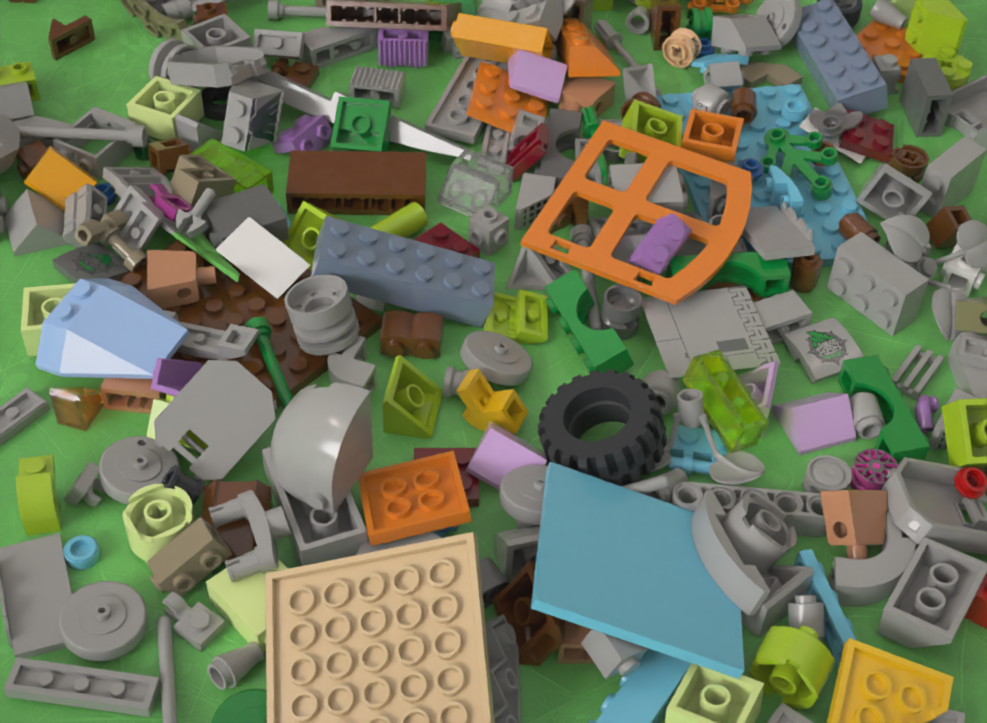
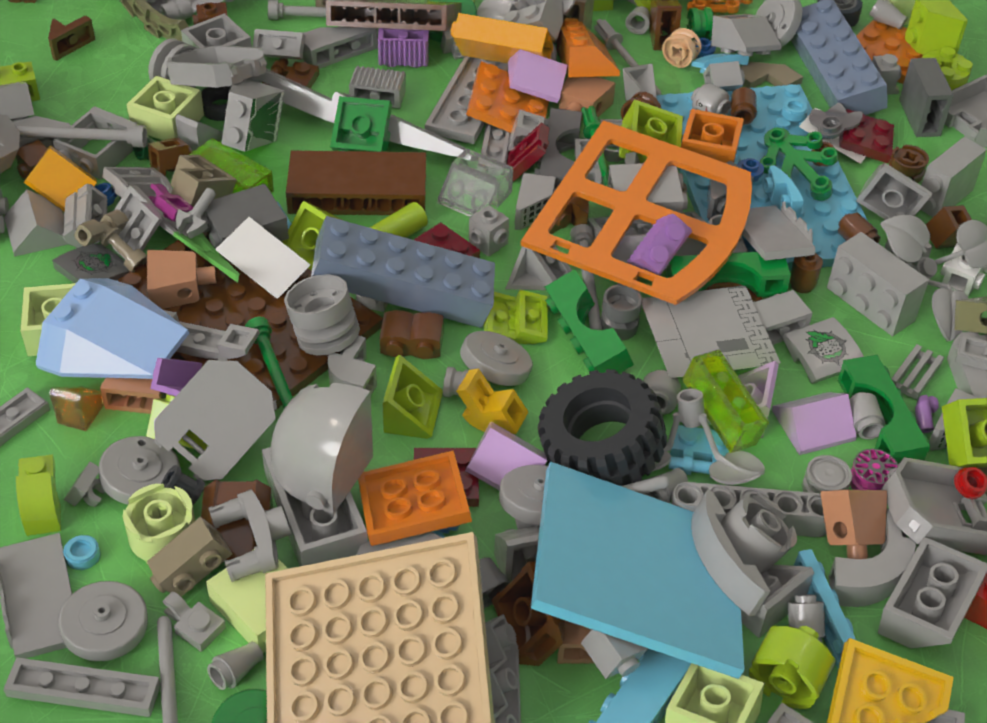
(307, 135): medium lavender bracket -> none

